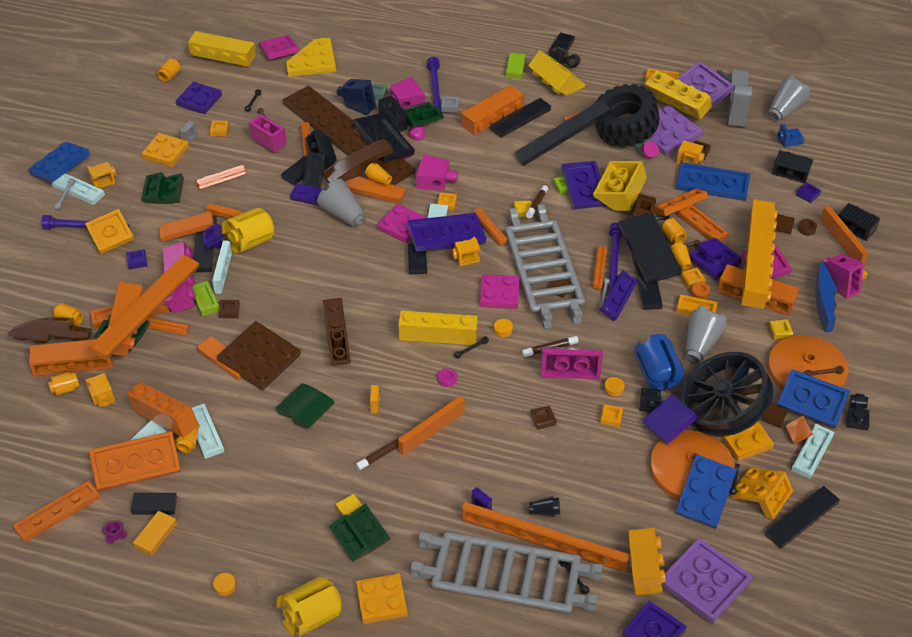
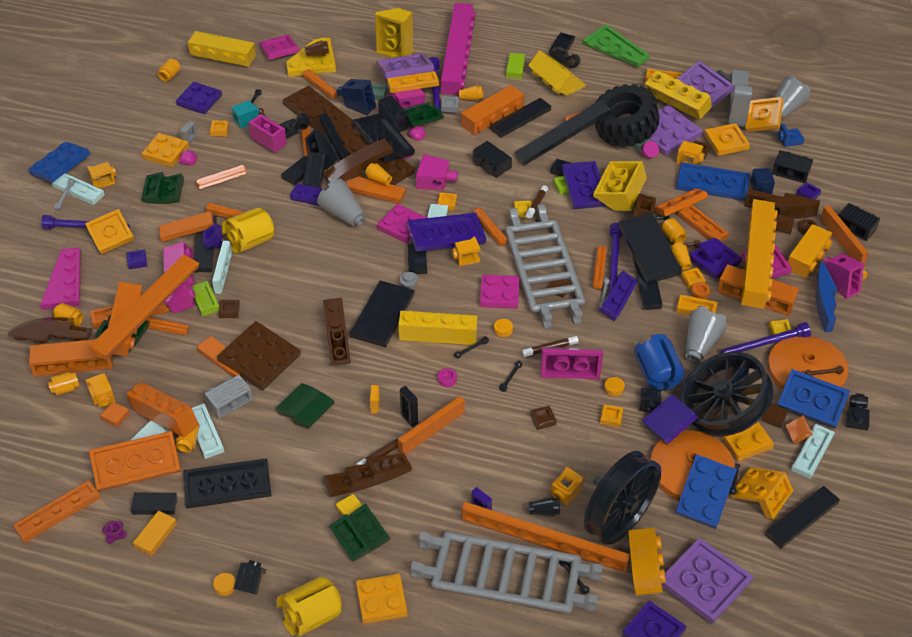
(65, 280): none -> dark pink wing
(115, 414): none -> orange tile
(188, 157): none -> dark pink piece
(227, 483): none -> black tile
(228, 396): none -> light grey brick
(244, 113): none -> teal brick
(249, 577): none -> black bracket
(292, 126): none -> black plate
(317, 49): none -> reddish brown cone
(320, 84): none -> orange axle
(333, 135): none -> black axle
(373, 472): none -> reddish brown slope
(382, 313): none -> black tile
(394, 32): none -> yellow slope
(405, 65): none -> medium lavender plate
(408, 280): none -> light grey plate
(408, 406): none -> black tile
(412, 82): none -> light orange tile
(457, 49): none -> dark pink brick
(472, 93): none -> light orange cone
(492, 159): none -> black brick
(503, 387): none -> black hinge
(556, 168): none -> black tile
(567, 486): none -> light orange window
(617, 46): none -> bright green wing
(622, 497): none -> black wheel
(727, 139): none -> light orange plate
(762, 180): none -> dark blue brick
(764, 114): none -> light orange plate
(789, 205): none -> reddish brown slope
(800, 330): none -> dark purple piece
(810, 250): none -> light orange brick

